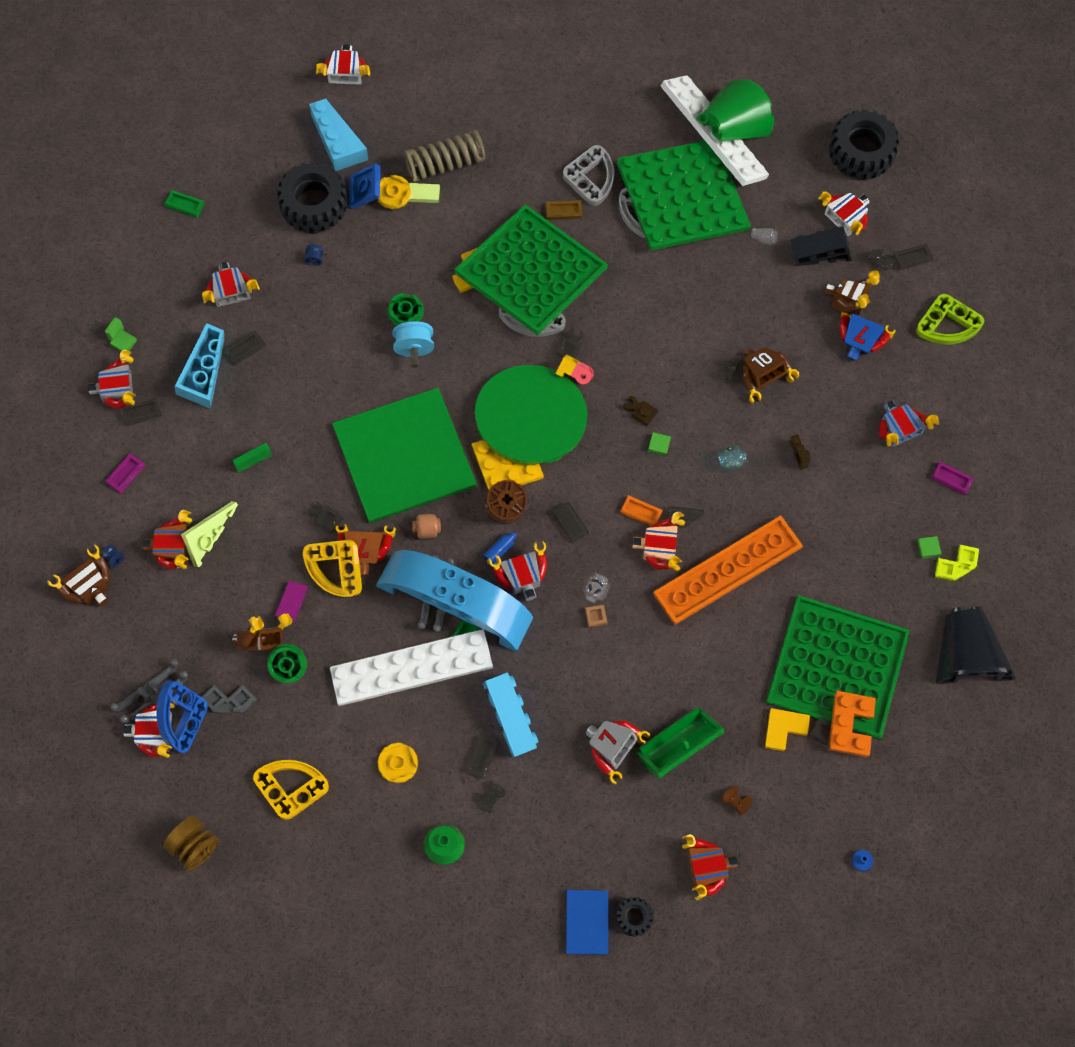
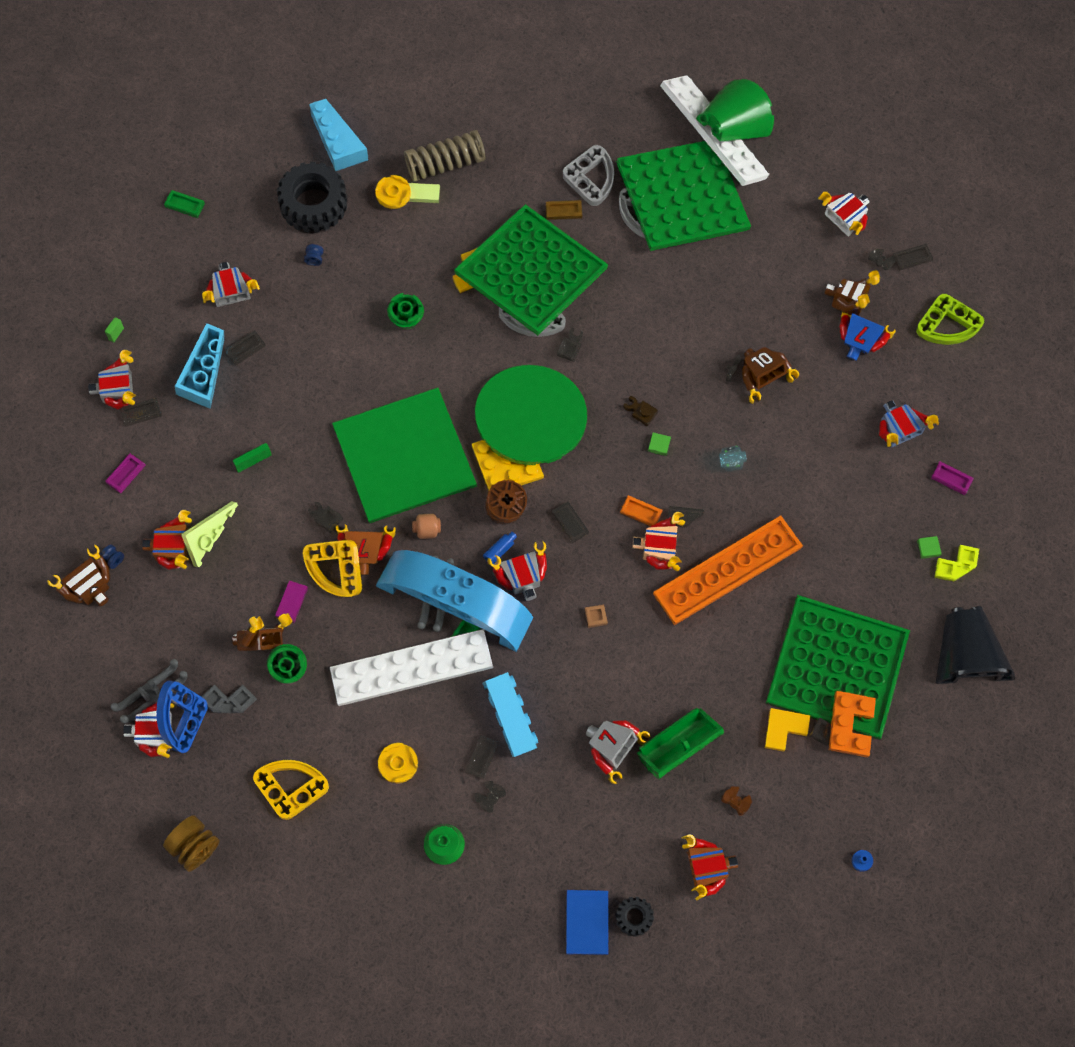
(123, 341): bright green tile -> none
(344, 67): torso -> none
(364, 186): blue plate -> none
(413, 340): medium azure wheel -> none
(575, 369): leg -> none
(596, 588): clear head -> none
(765, 235): clear cone -> none
(801, 455): dark brown plate -> none
(821, 246): black wedge -> none
(869, 126): black tyre -> none

